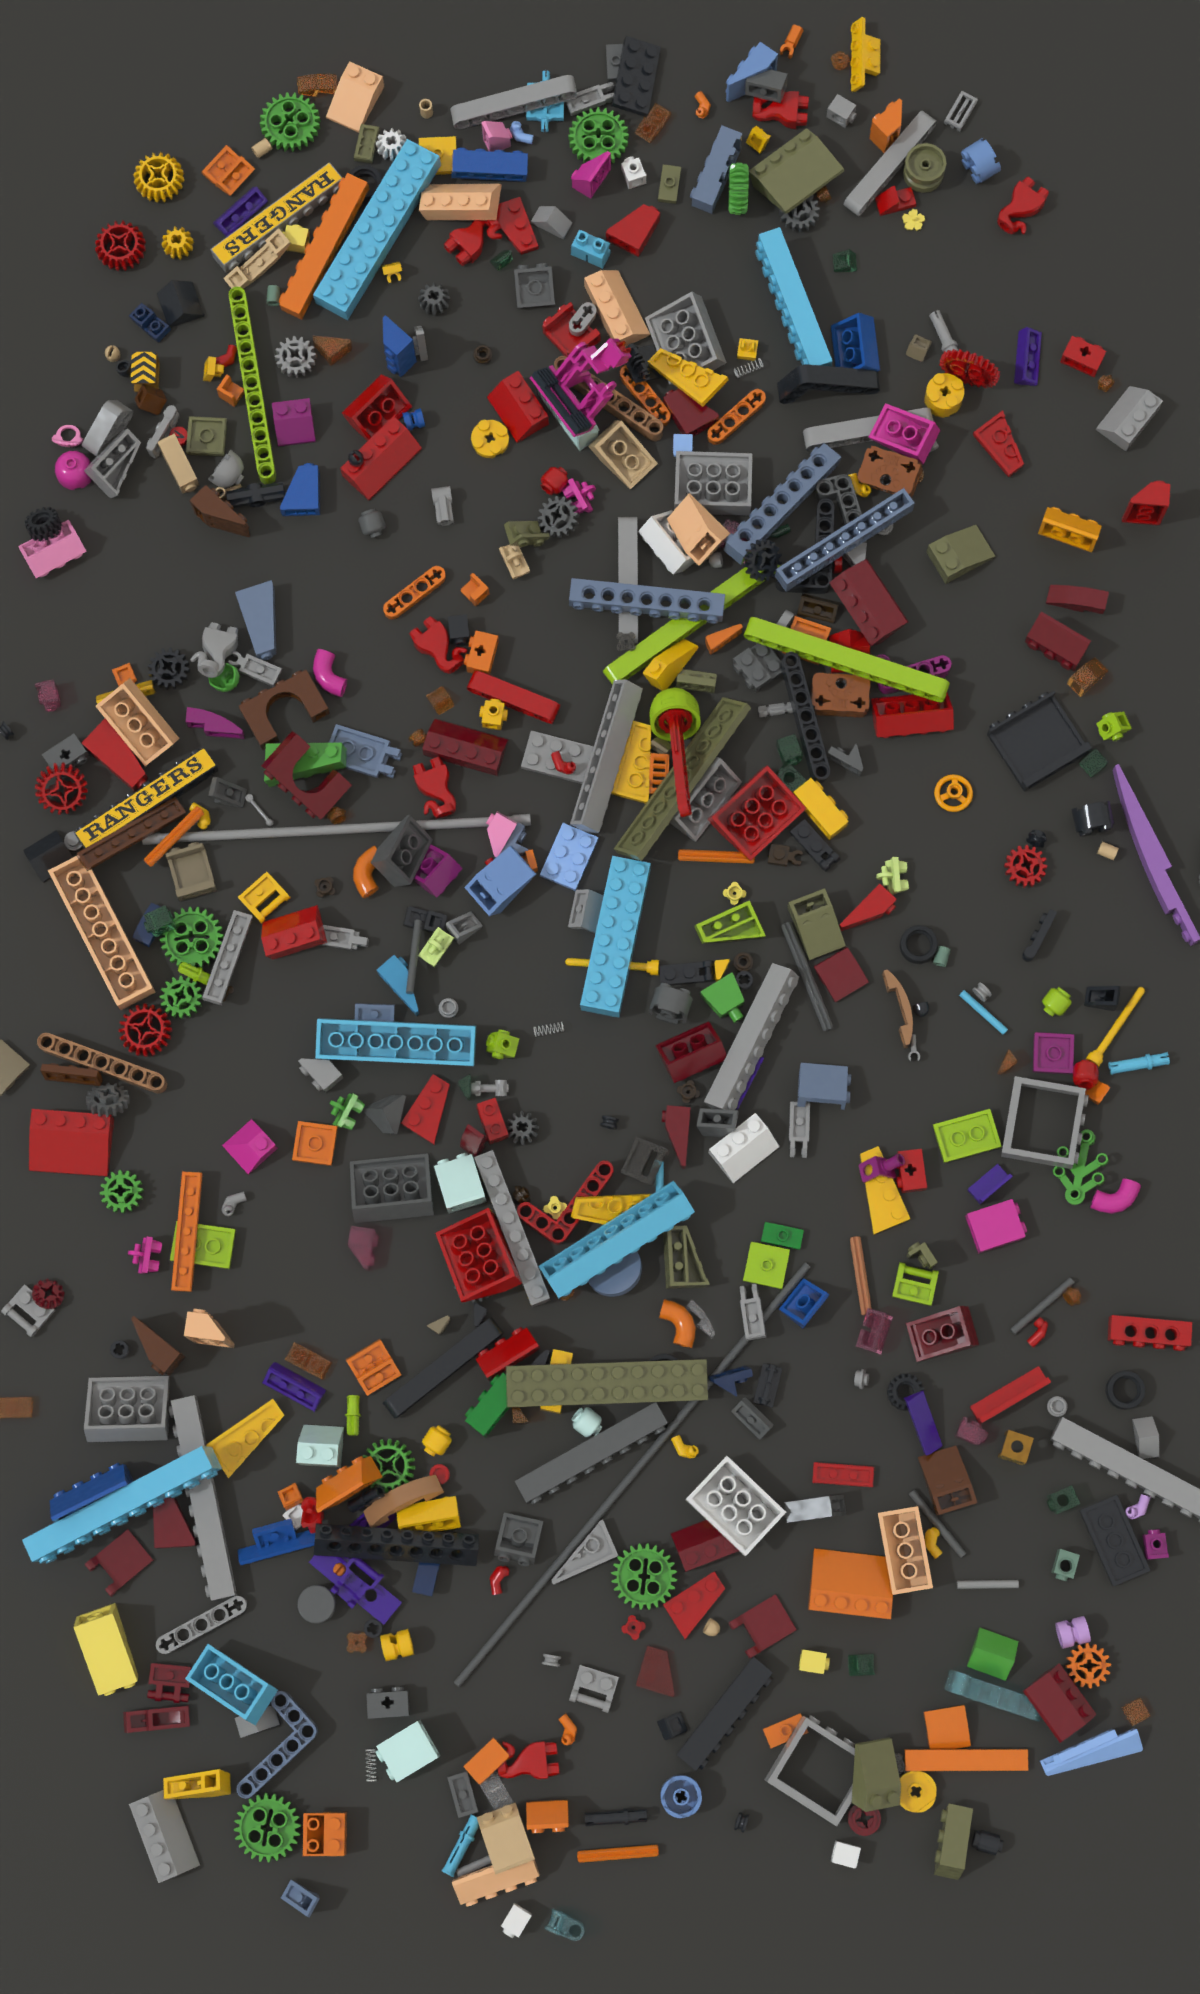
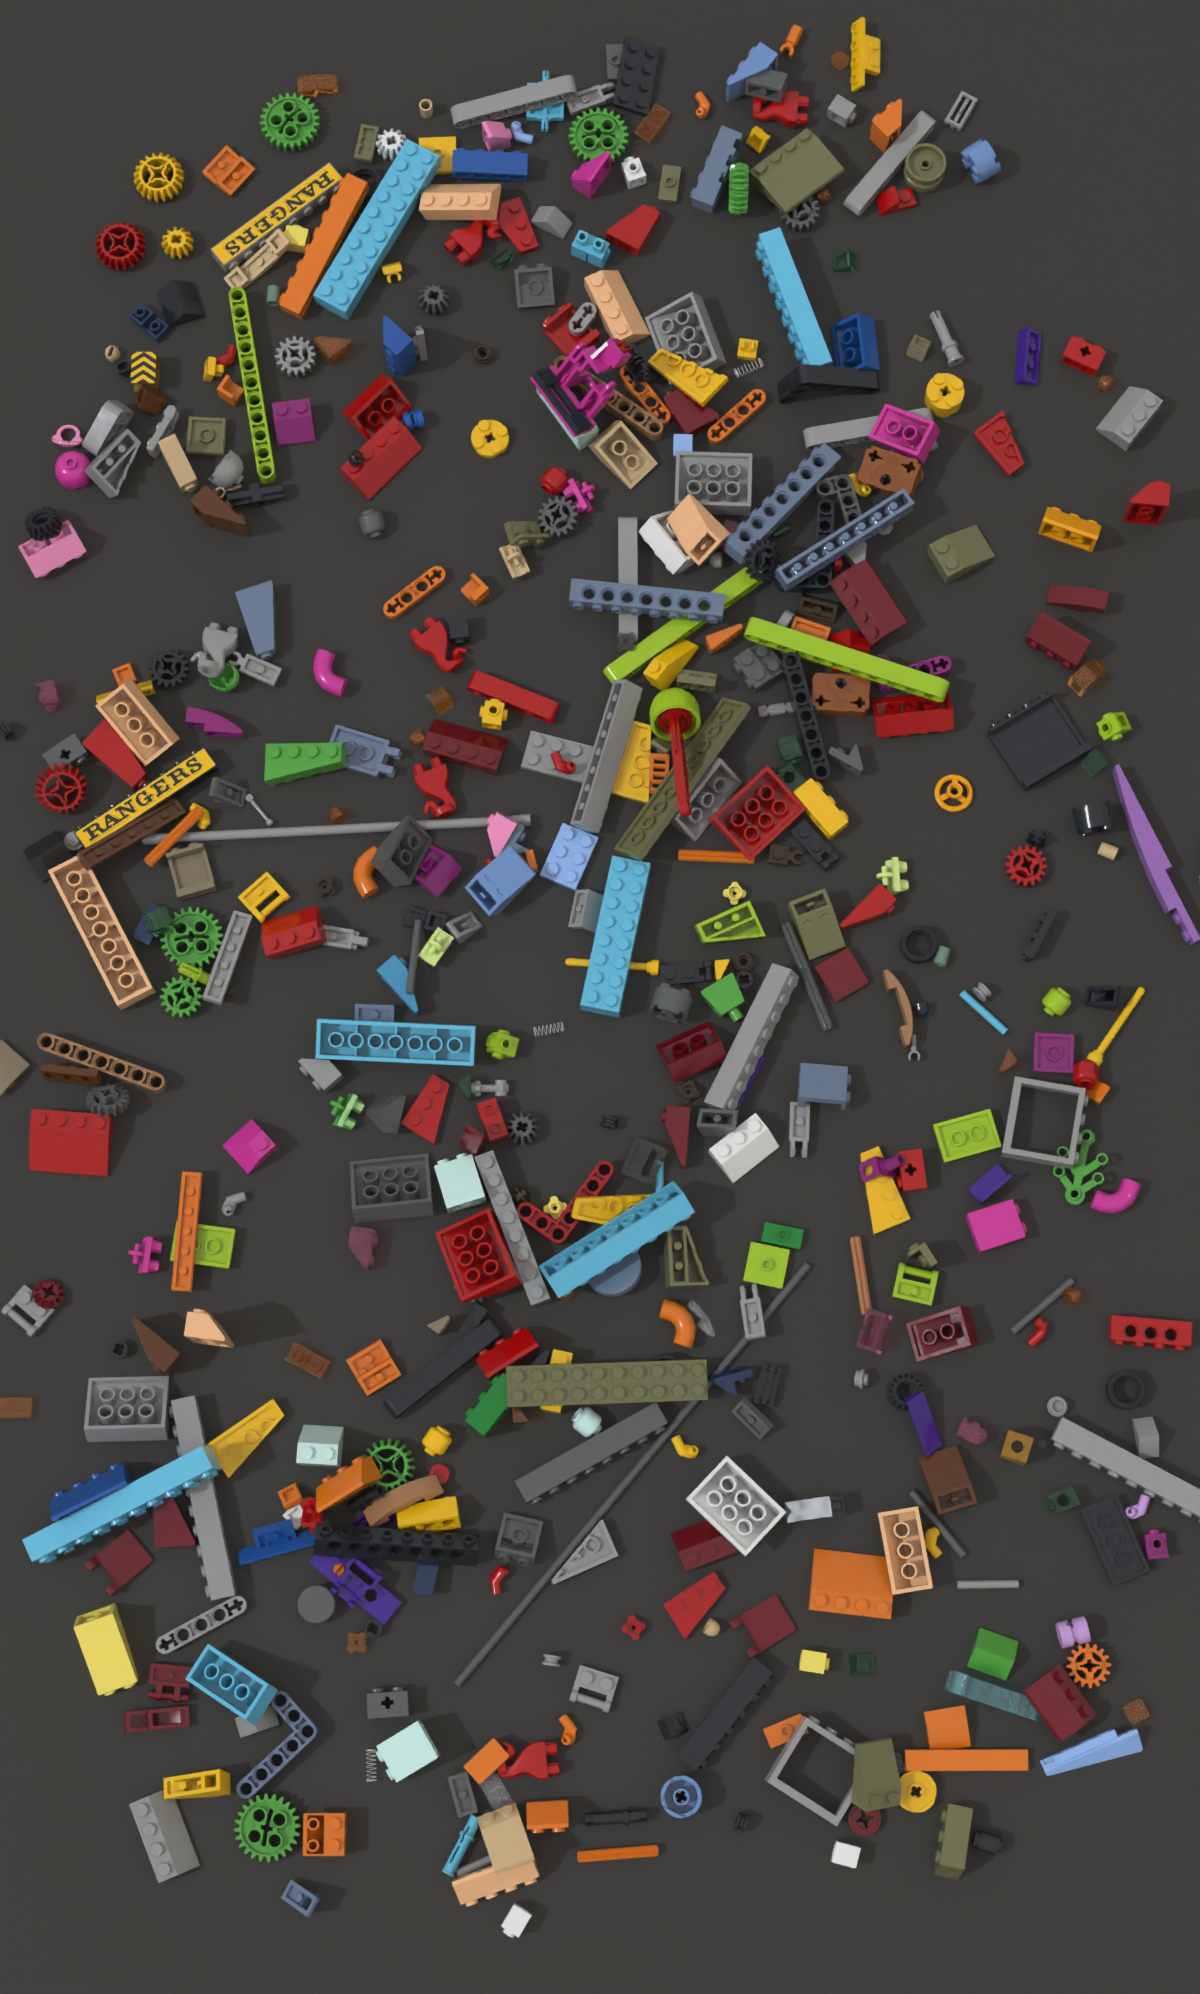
(113, 1192): bright green gear -> none
(143, 1038): red gear -> none
(181, 435): red tile -> none
(240, 211): dark purple slope -> none
(261, 148): tan hinge -> none
(281, 766): dark red arch -> none
(294, 1386): dark purple slope -> none
(299, 687): reddish brown arch -> none
(303, 493): blue slope -> none
(314, 1143): orange plate -> none
(353, 1415): lime axle -> none
(355, 96): light nougat slope -> none
(397, 1645): yellow wheel -> none
(442, 501): light grey piece -> none
(448, 1008): light grey plate -> none
(481, 642): orange brick -> none
(518, 407): red slope -> none
(563, 1925): clear light blue piece -> none
(625, 1574): bright green gear -> none
(656, 1672): clear red wing -> none
(803, 1302): blue slope -> none
(843, 1474): red tile -> none
(913, 220): light yellow plant -> none
(970, 368): red gear -> none
(1009, 1395): red fence -> none
(1024, 204): red hips -> none
(1073, 1560): sand green brick -> none
(1147, 1061): medium azure pin -> none

